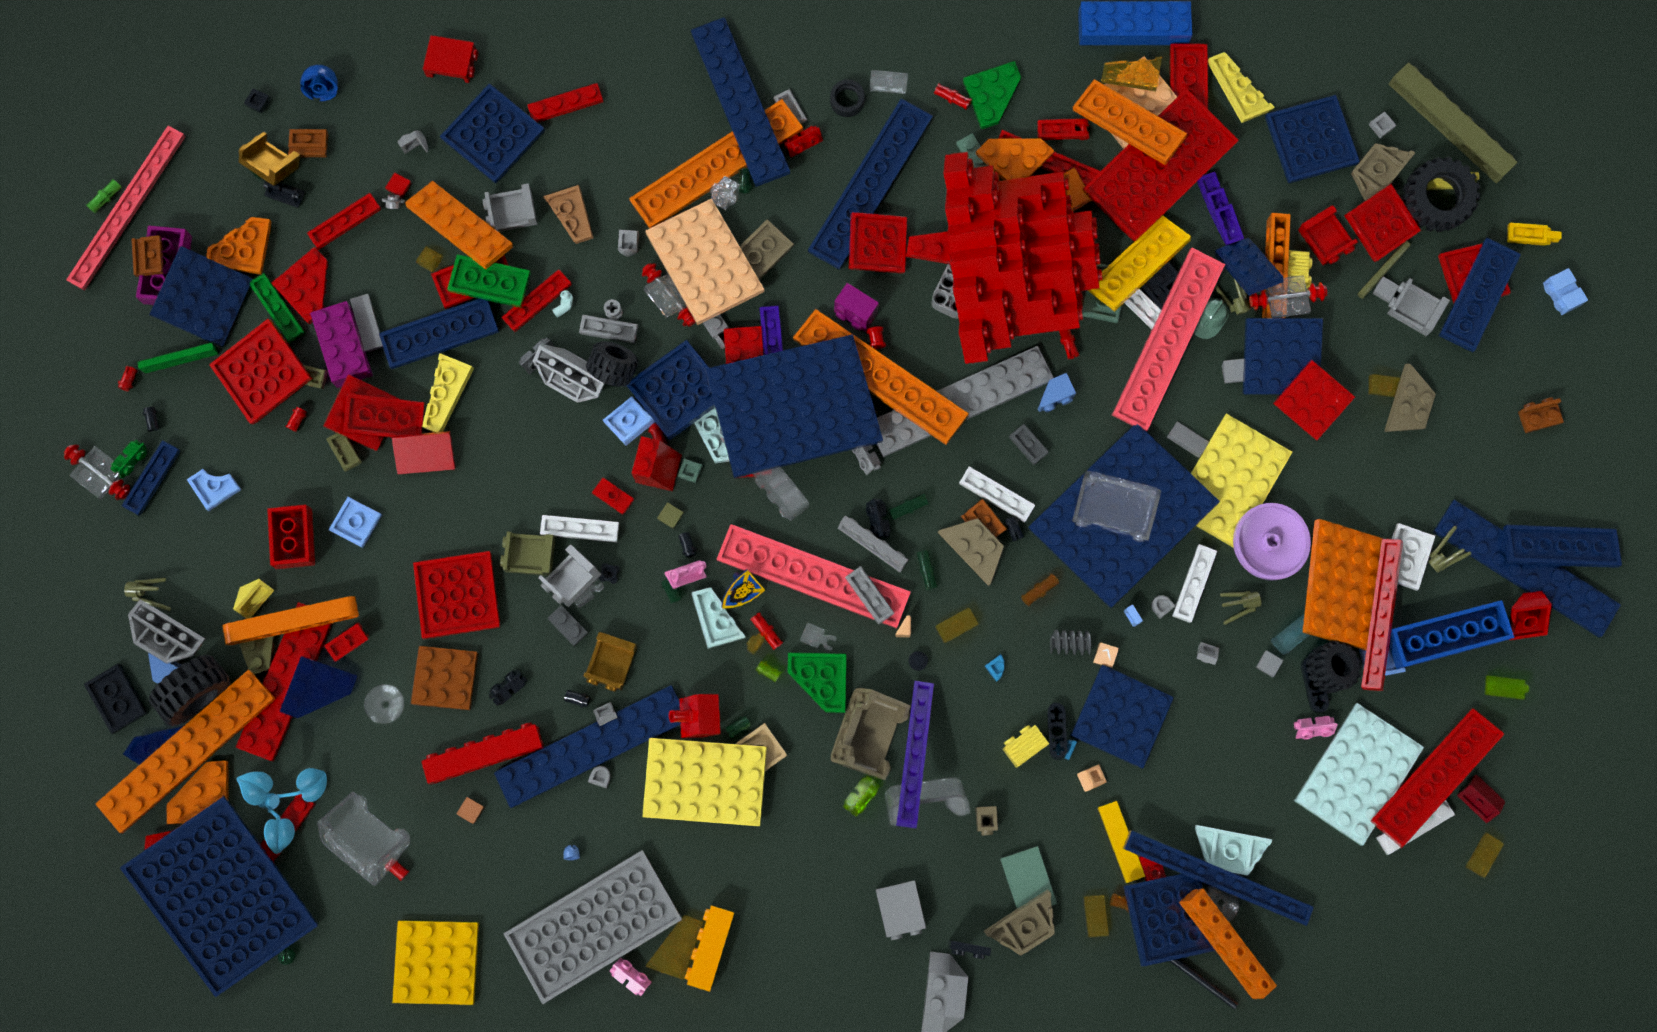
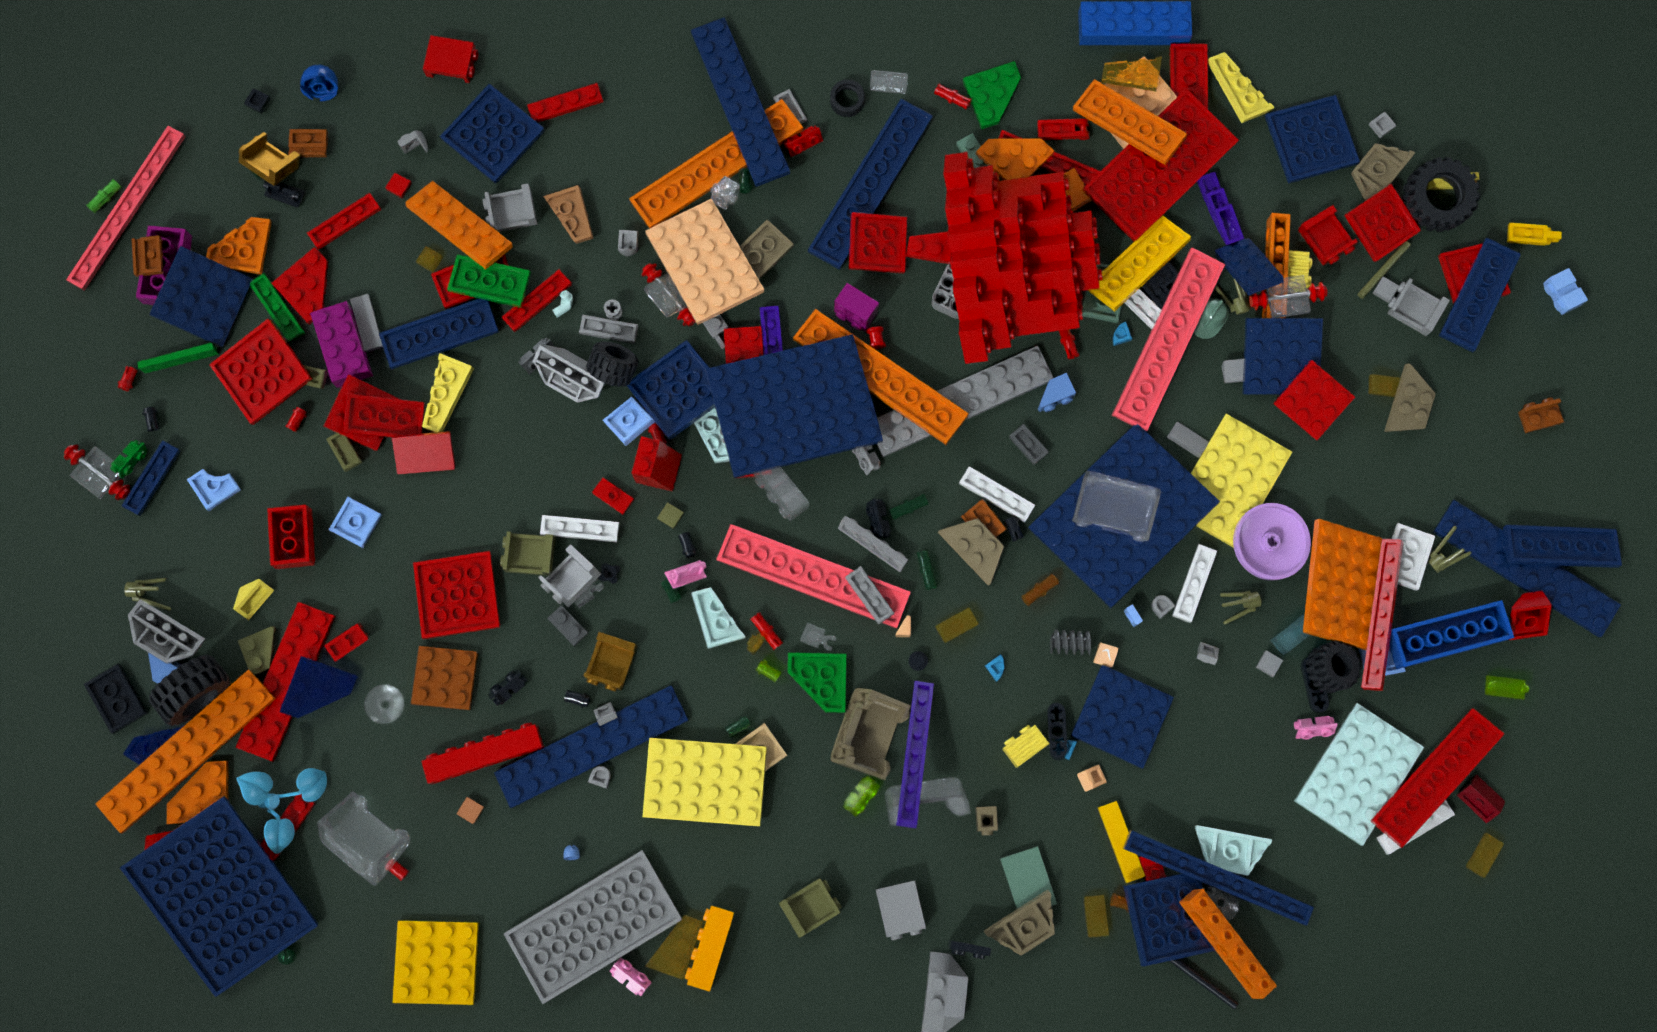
(290, 620): orange beam -> none
(393, 201): light grey plate -> none
(690, 471): sand green tile -> none
(698, 716): red brick -> none
(741, 590): shield -> none
(810, 907): none -> olive panel
(1121, 334): none -> dark azure tile
(1452, 122): olive brick -> none

